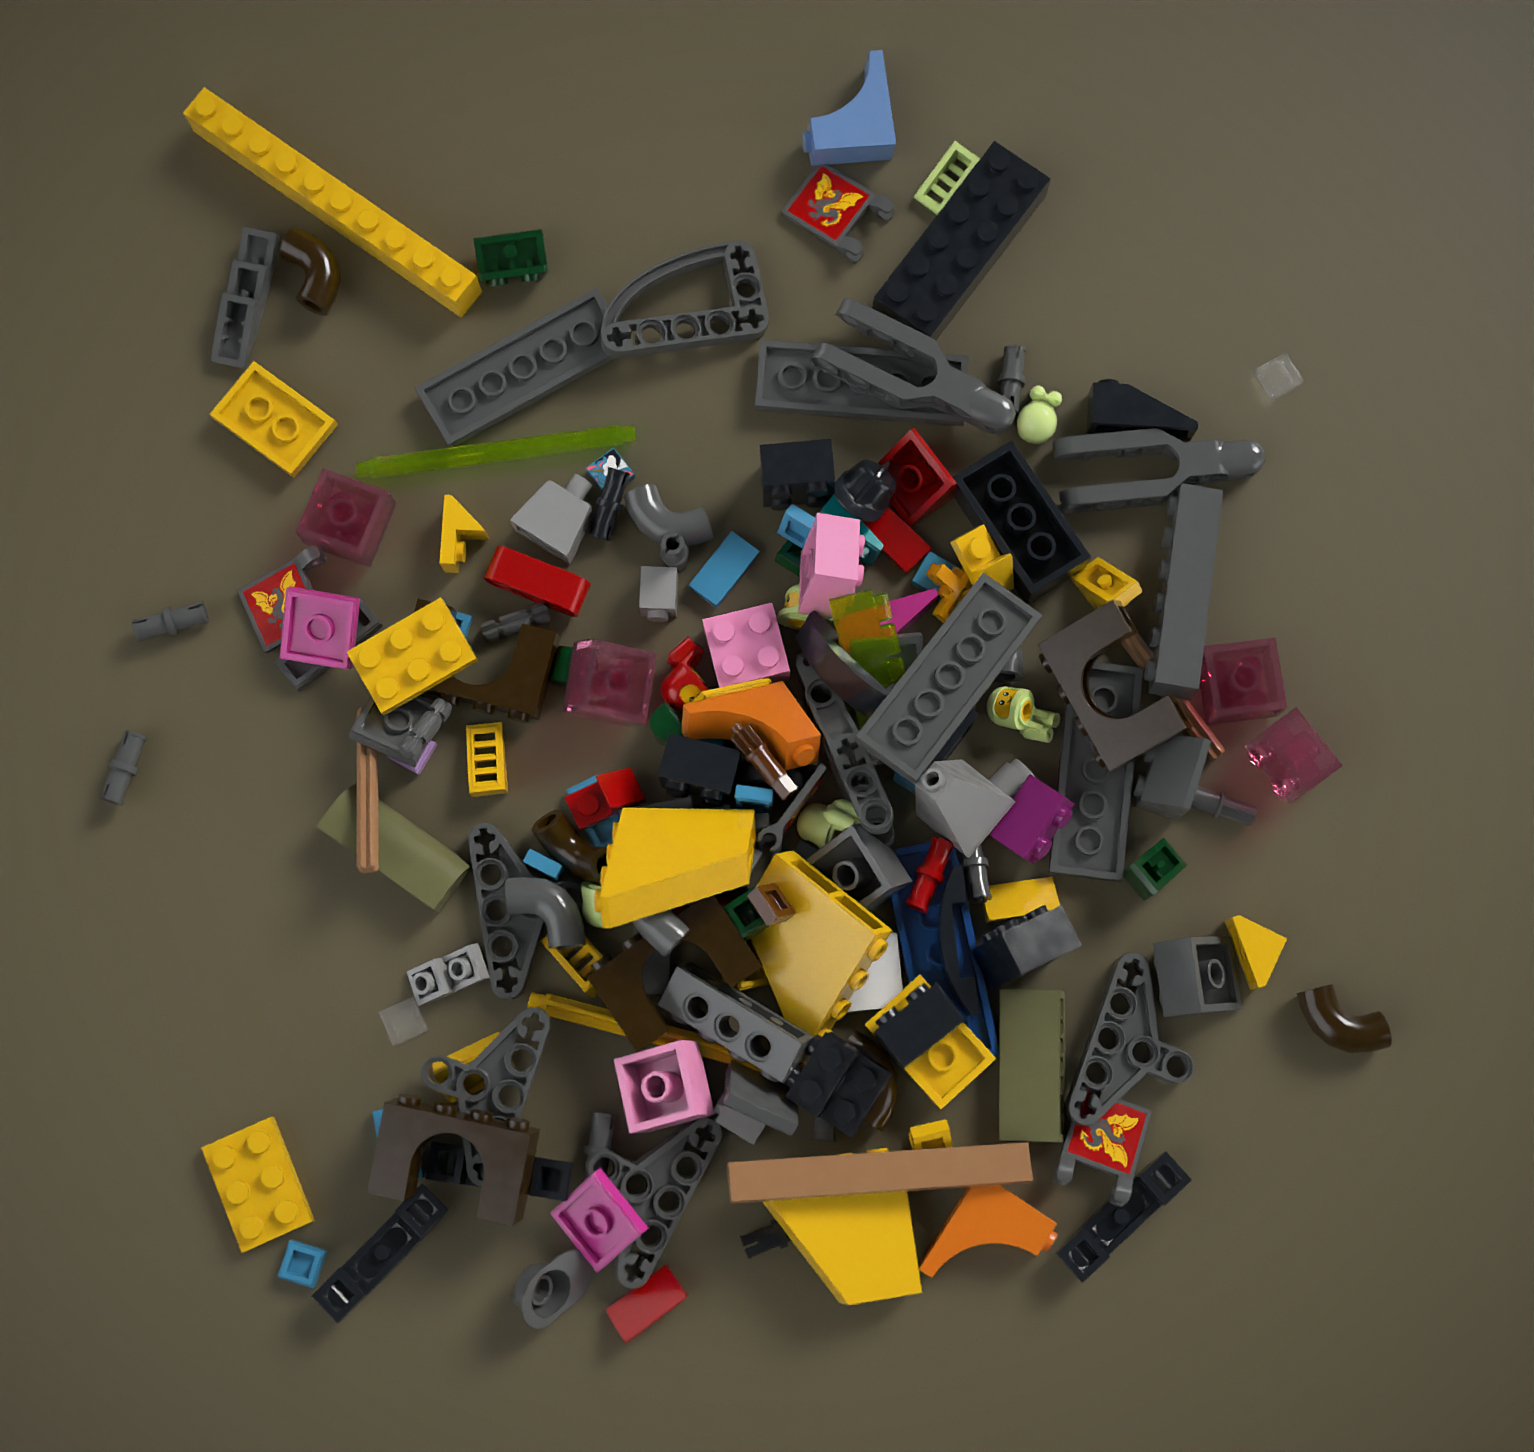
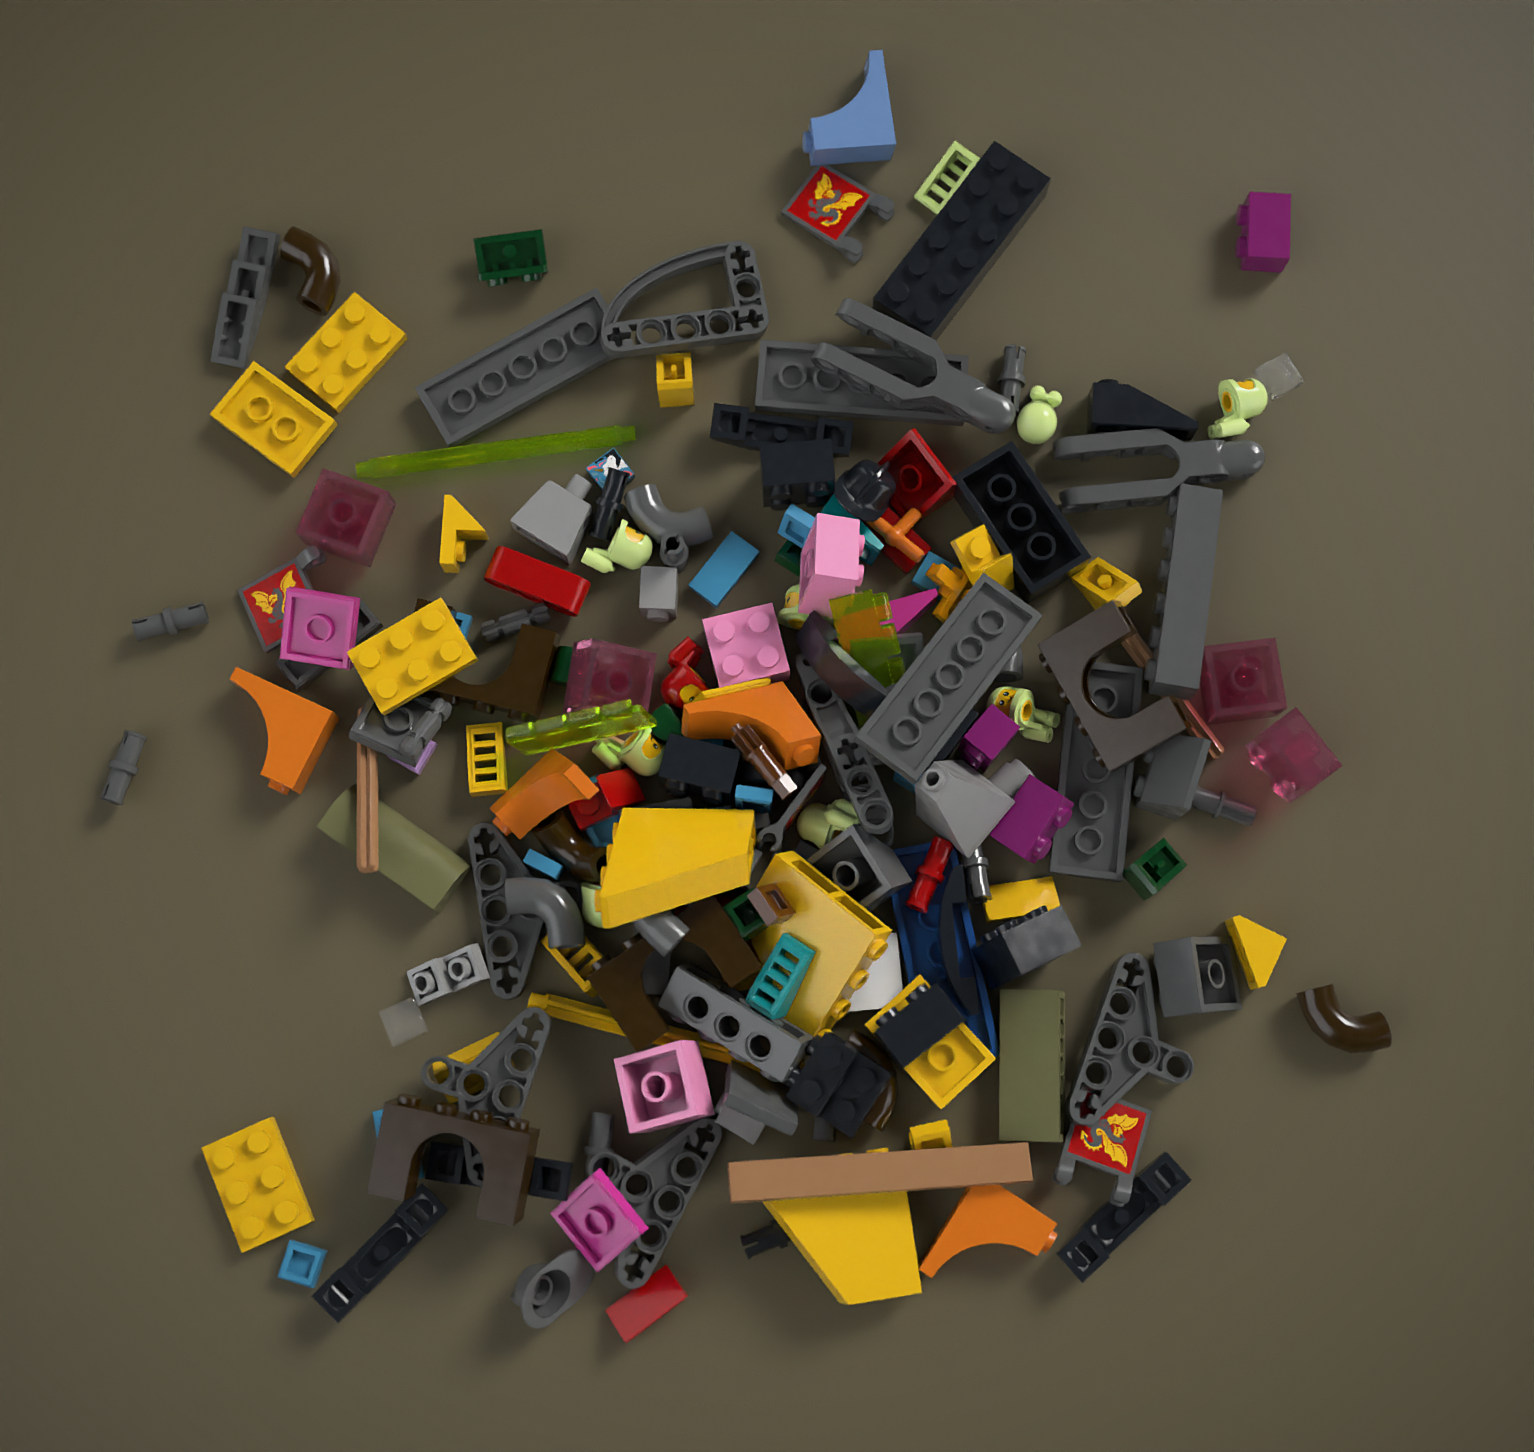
(294, 728): none -> orange arch
(333, 202): yellow brick -> none
(346, 352): none -> yellow plate
(540, 792): none -> orange arch
(580, 728): none -> clear neon green windscreen
(626, 548): none -> yellowish green piece
(639, 751): none -> yellowish green piece
(674, 379): none -> yellow slope
(749, 430): none -> black slope
(768, 997): none -> teal slope
(895, 535): none -> orange piece
(987, 738): none -> magenta brick
(1239, 402): none -> yellowish green piece
(1264, 232): none -> magenta brick

